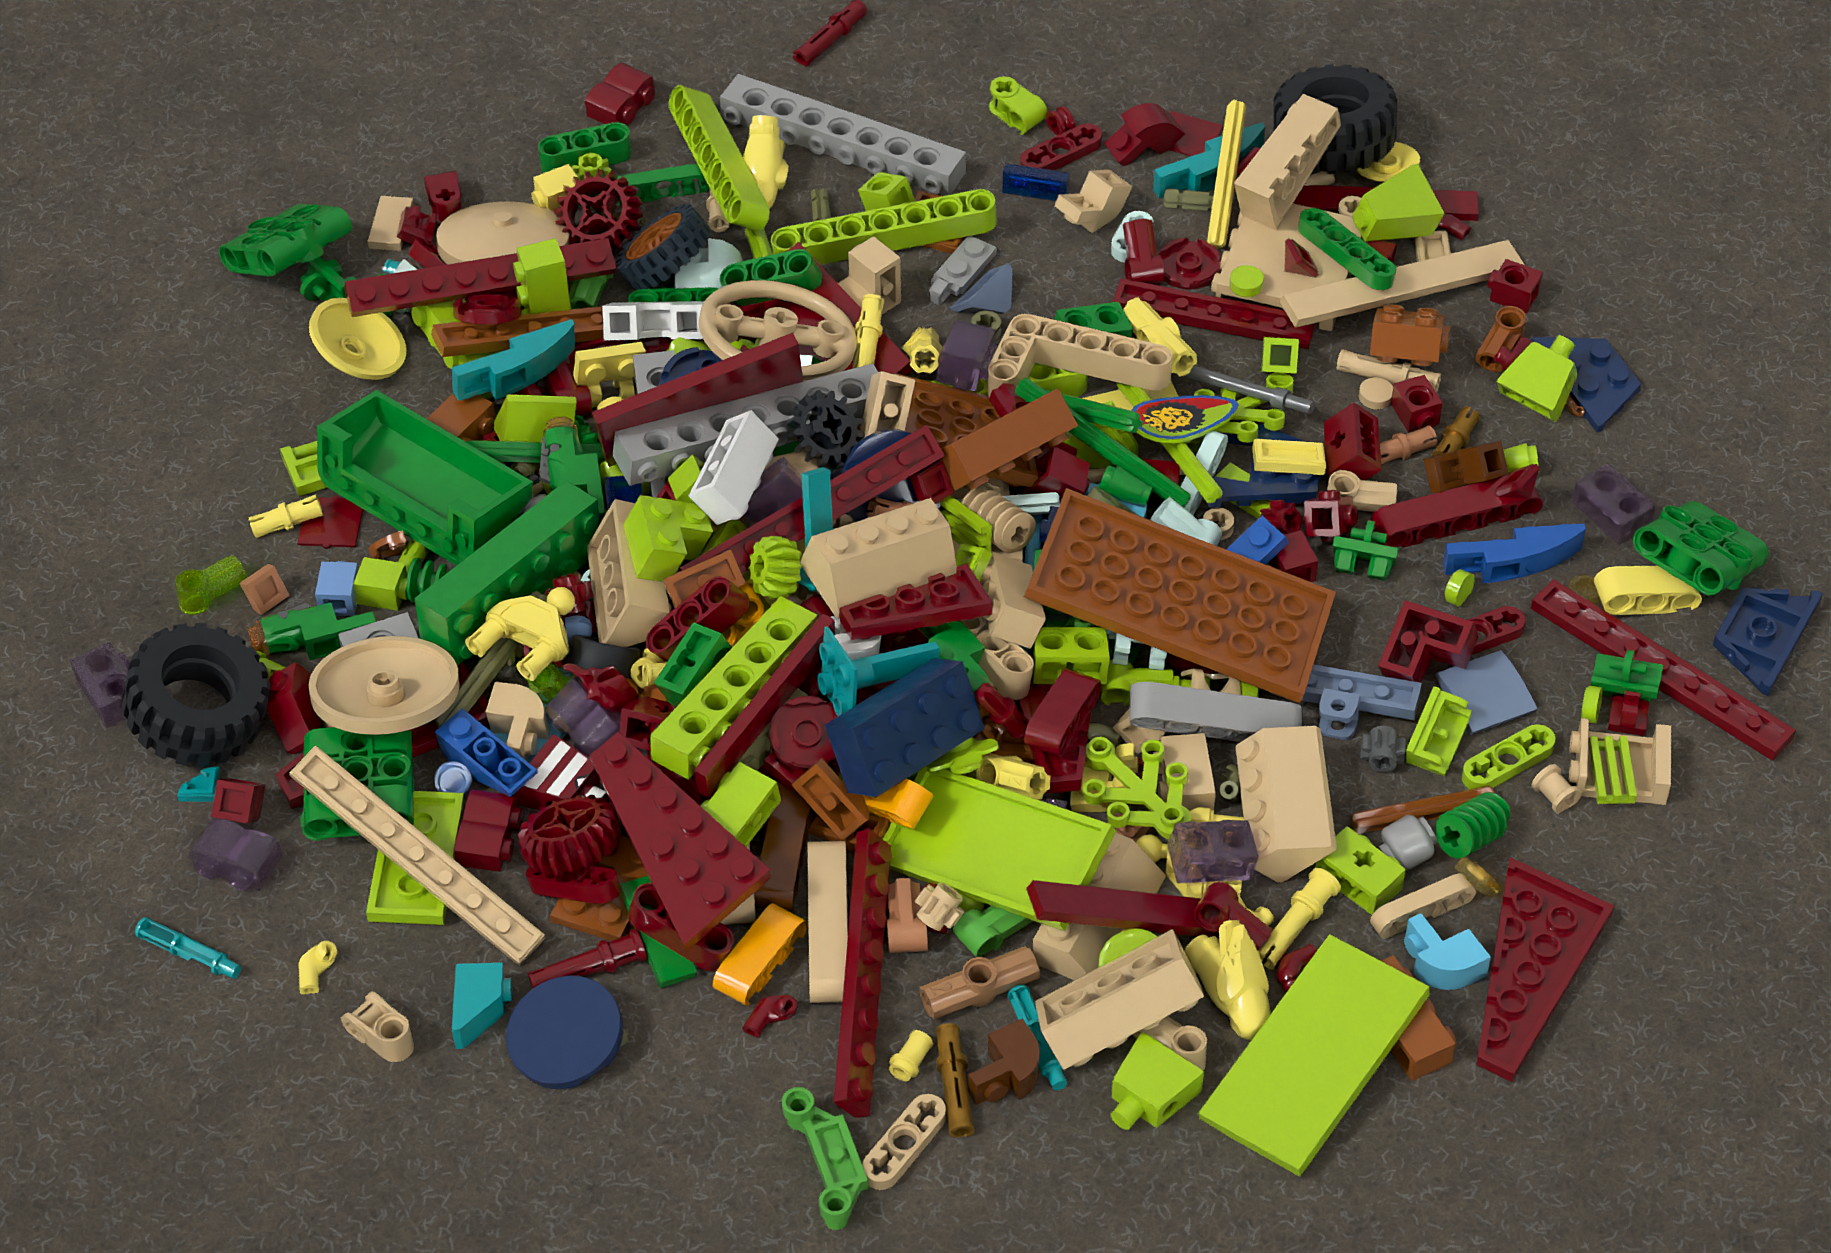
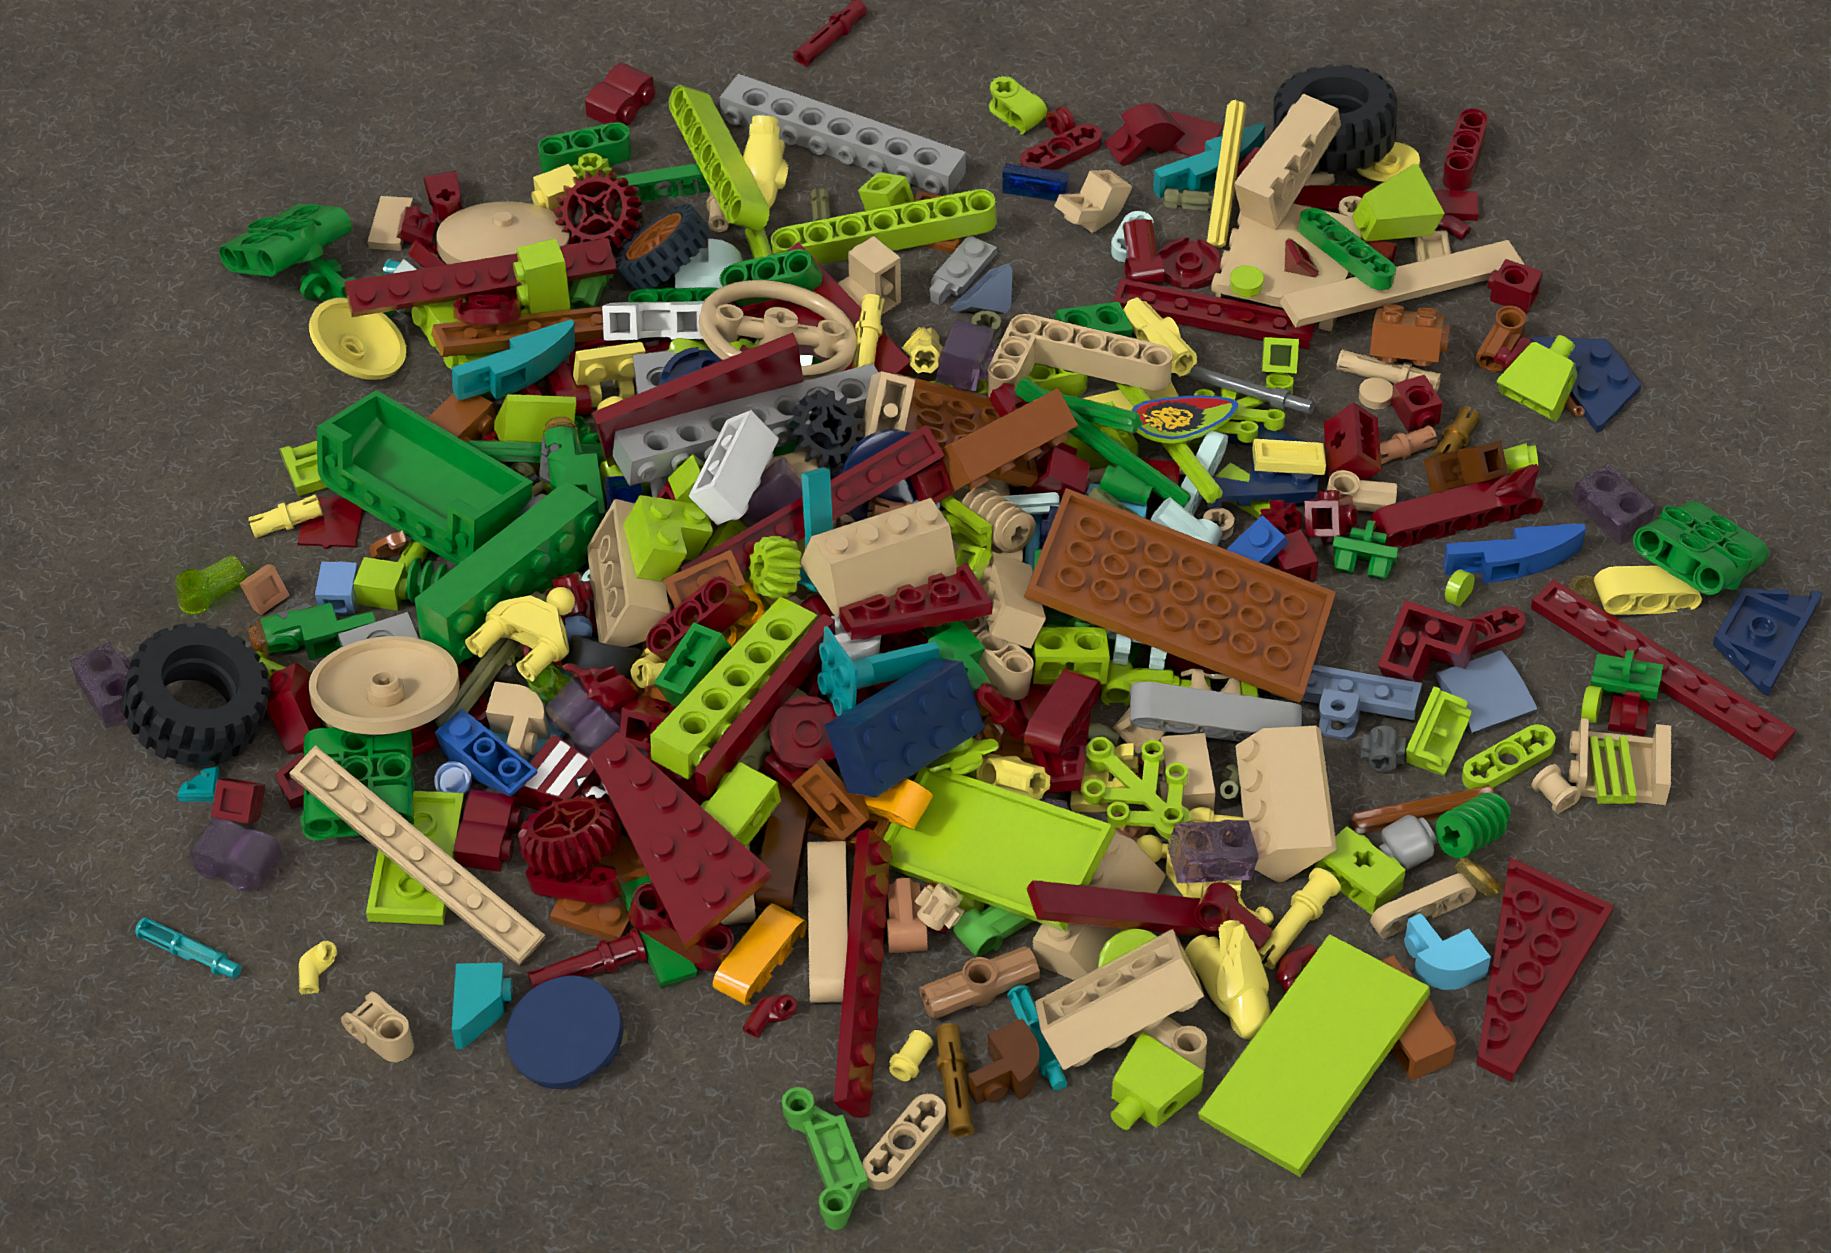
(1465, 149): none -> dark red beam

